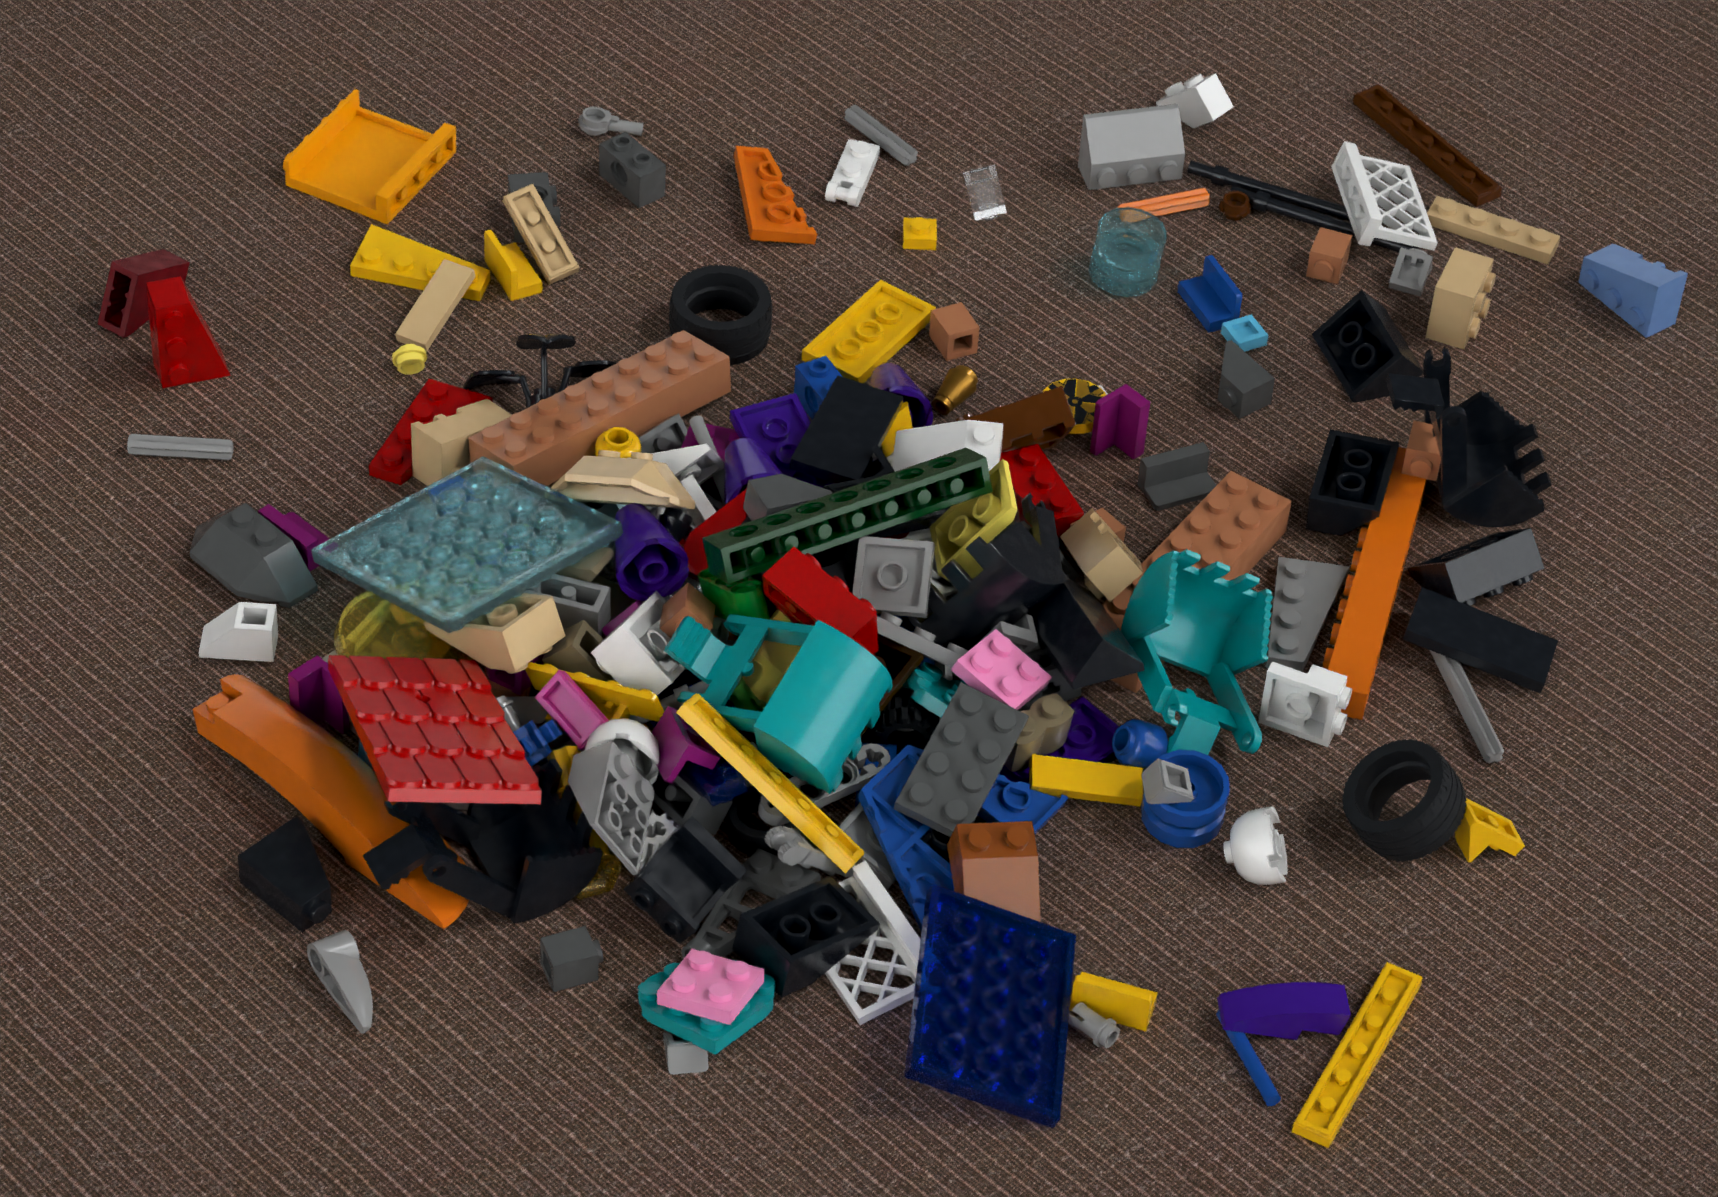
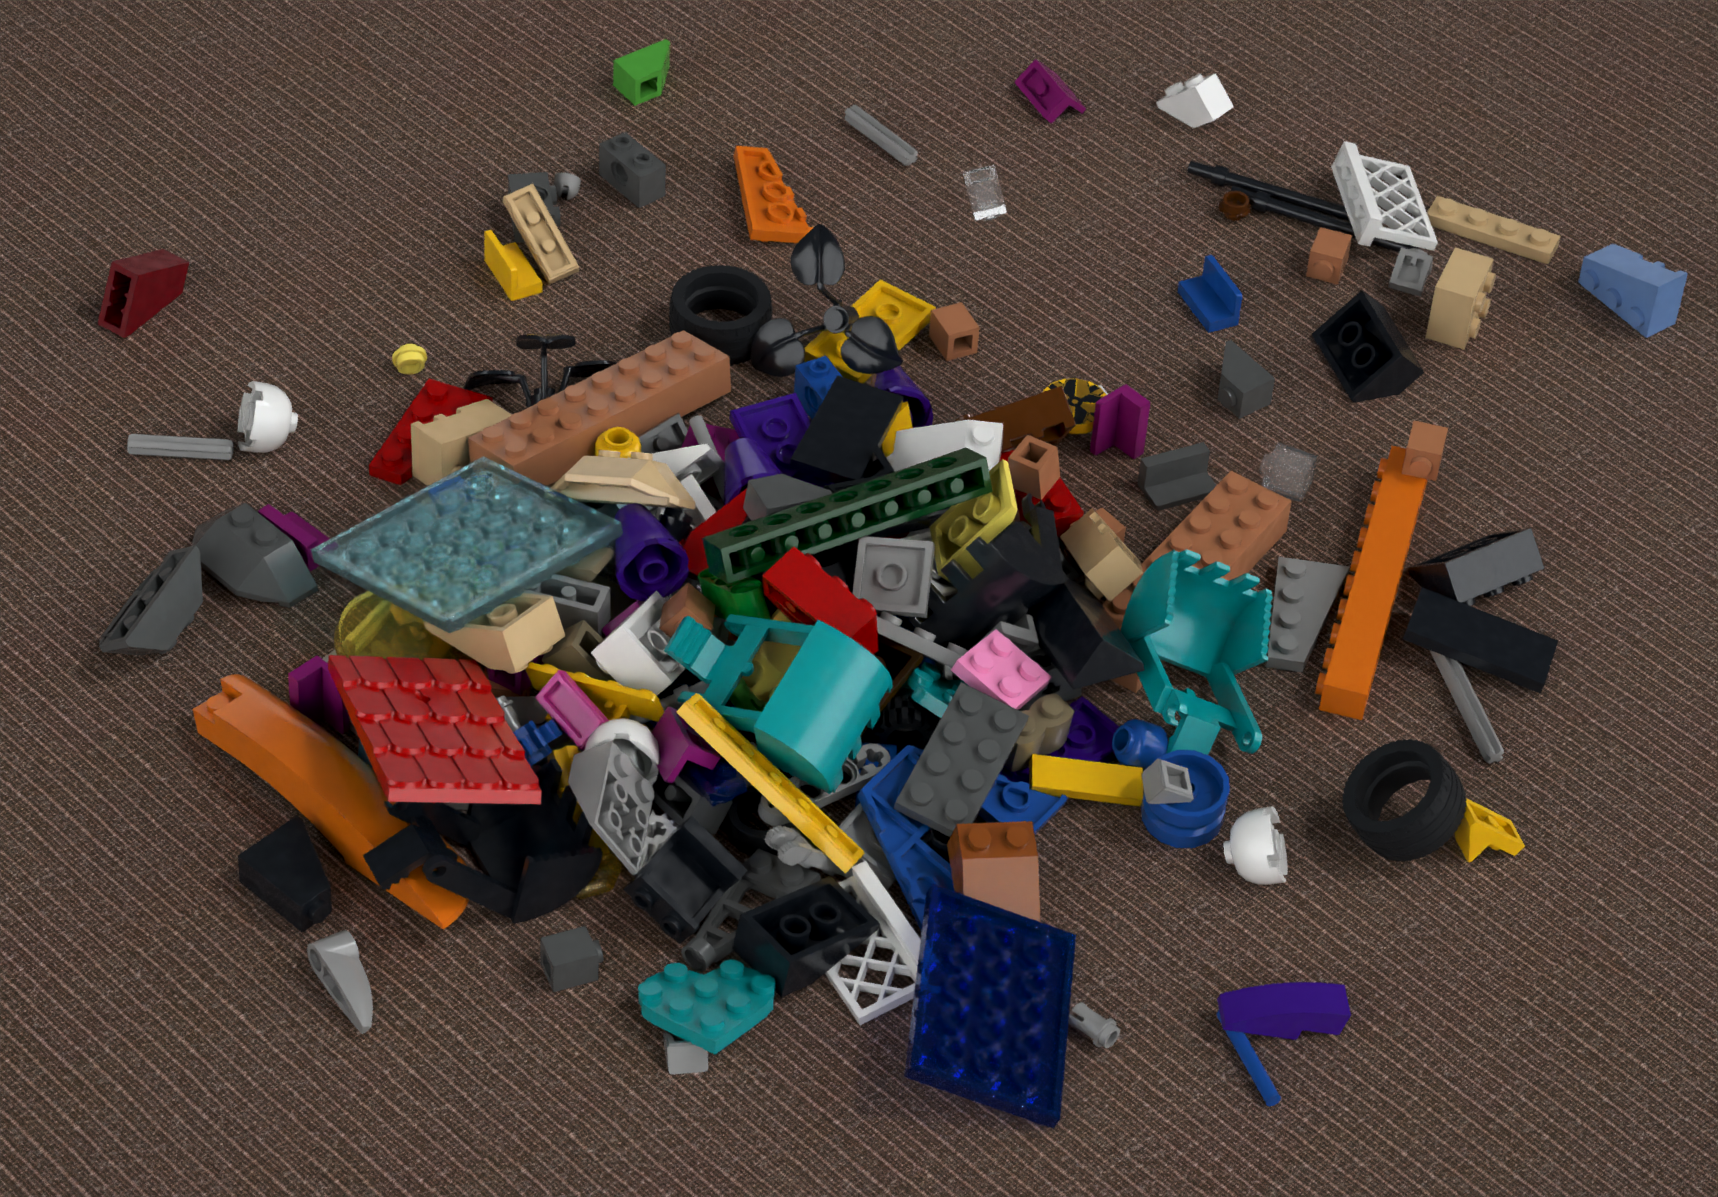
(158, 607): none -> dark grey wedge
(180, 337): red wedge -> none
(242, 633): white slope -> none
(265, 418): none -> white cylinder
(367, 160): light orange panel -> none
(407, 263): yellow wing -> none
(435, 304): tan tile -> none
(567, 184): none -> light grey hinge
(598, 121): light grey plate -> none
(642, 72): none -> bright green slope
(710, 986): bright pink plate -> none
(852, 172): white plate -> none
(870, 340): none -> black plant
(919, 233): yellow plate -> none
(955, 388): pearl gold cone -> none
(1034, 466): none -> nougat brick
(1047, 91): none -> magenta panel
(1114, 1000): yellow panel -> none
(1127, 251): clear light blue wheel -> none
(1131, 147): light grey slope -> none
(1172, 202): orange axle -> none
(1245, 333): medium azure plate -> none
(1288, 471): none -> clear brick
(1305, 702): white plate -> none
(1350, 482): black slope -> none
(1357, 1055): yellow tile -> none
(1427, 145): reddish brown tile -> none
(1478, 448): black piece -> none

